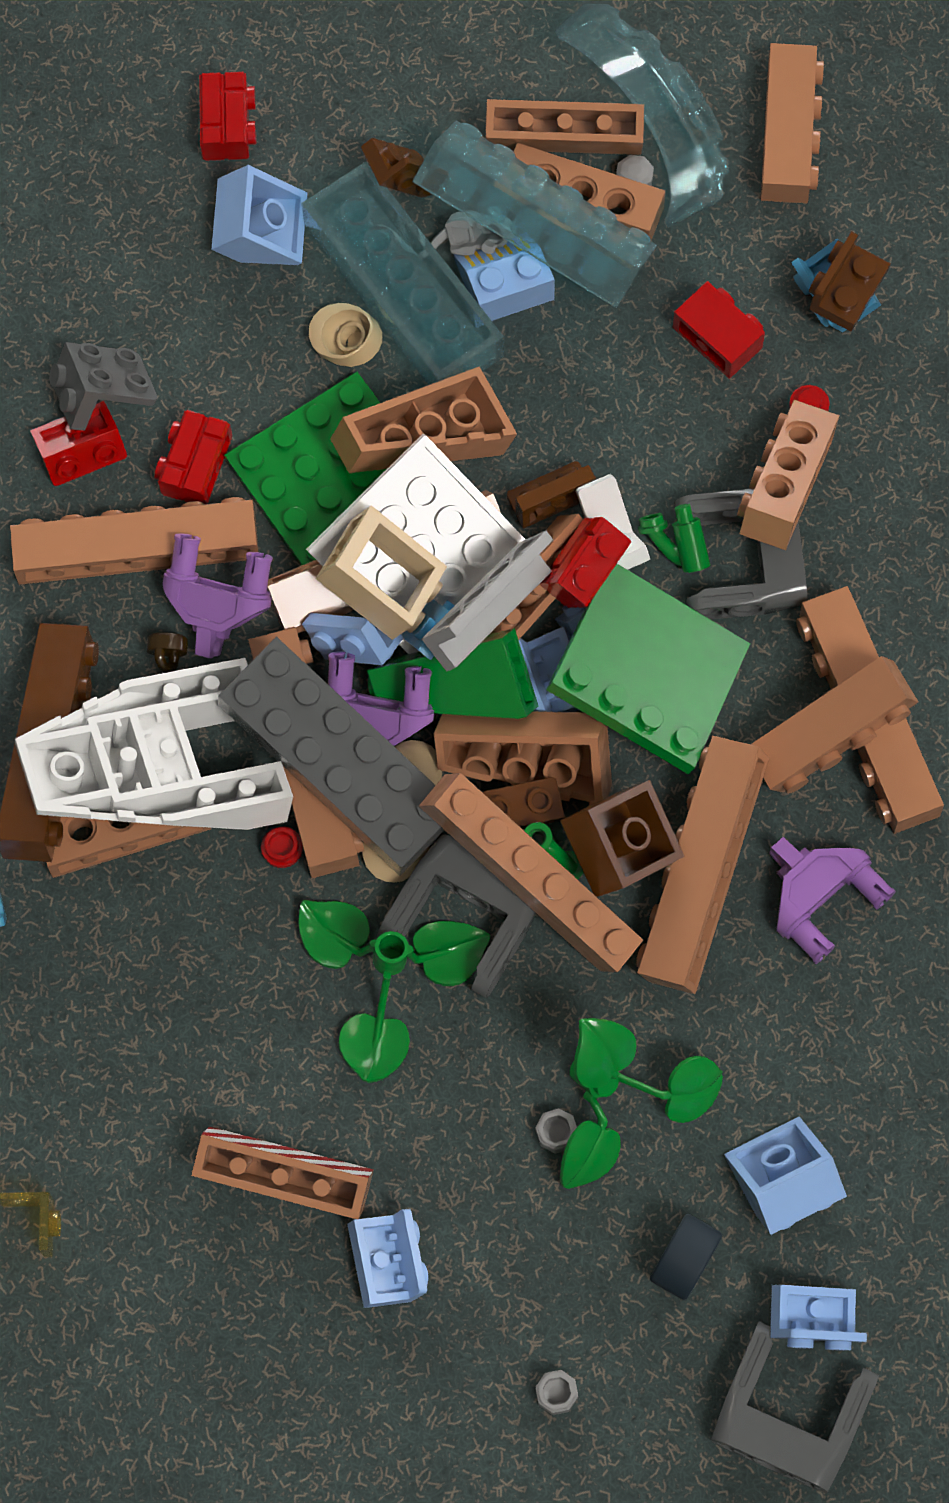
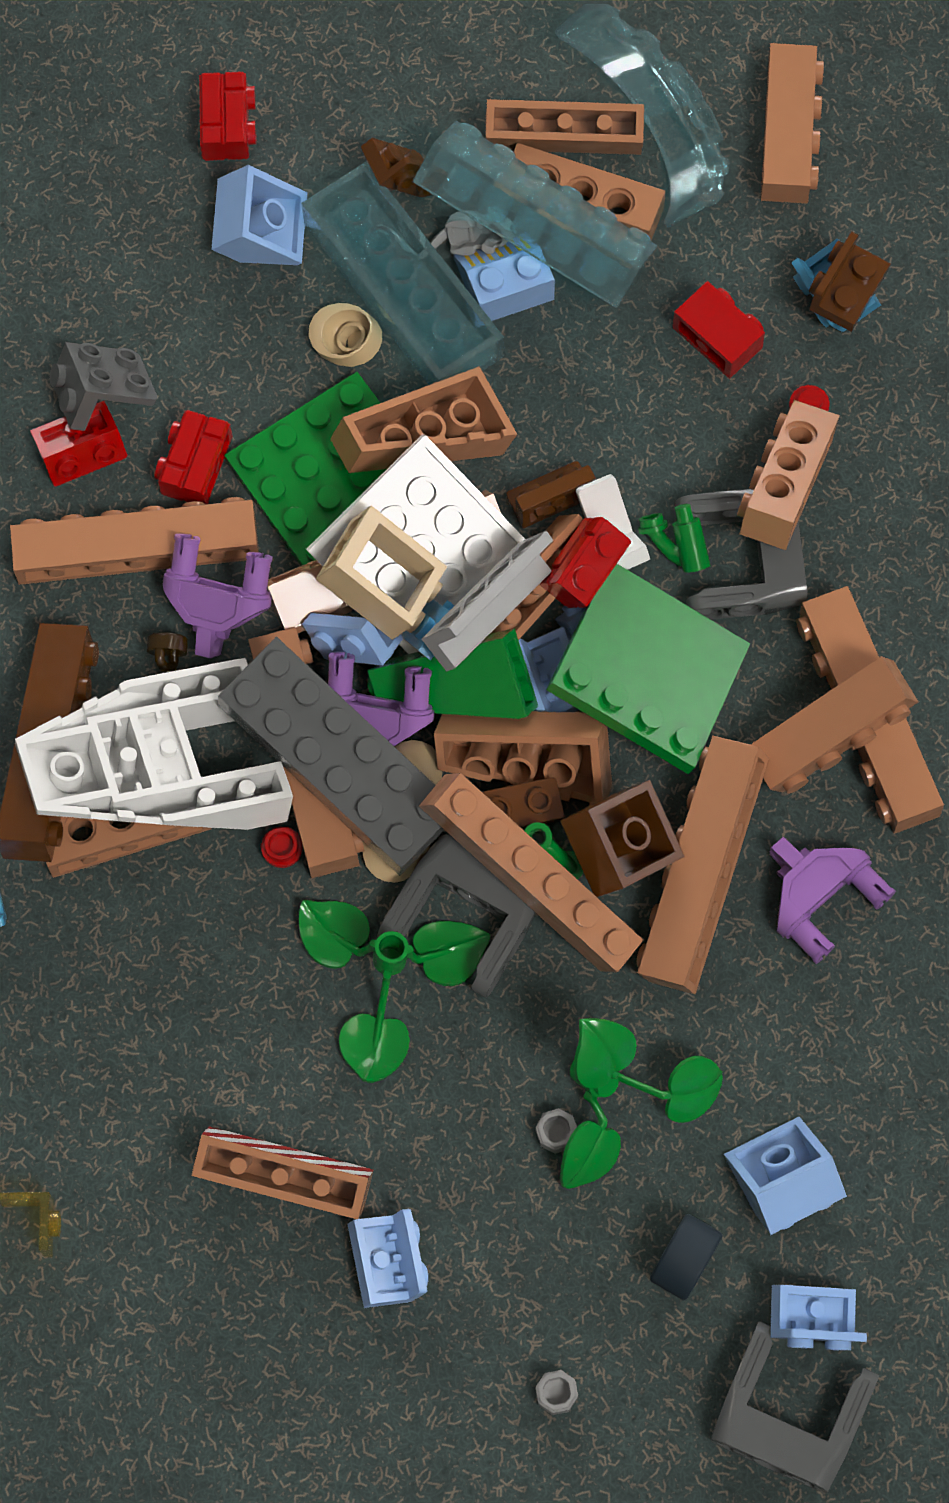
(636, 169): light grey tile -> none

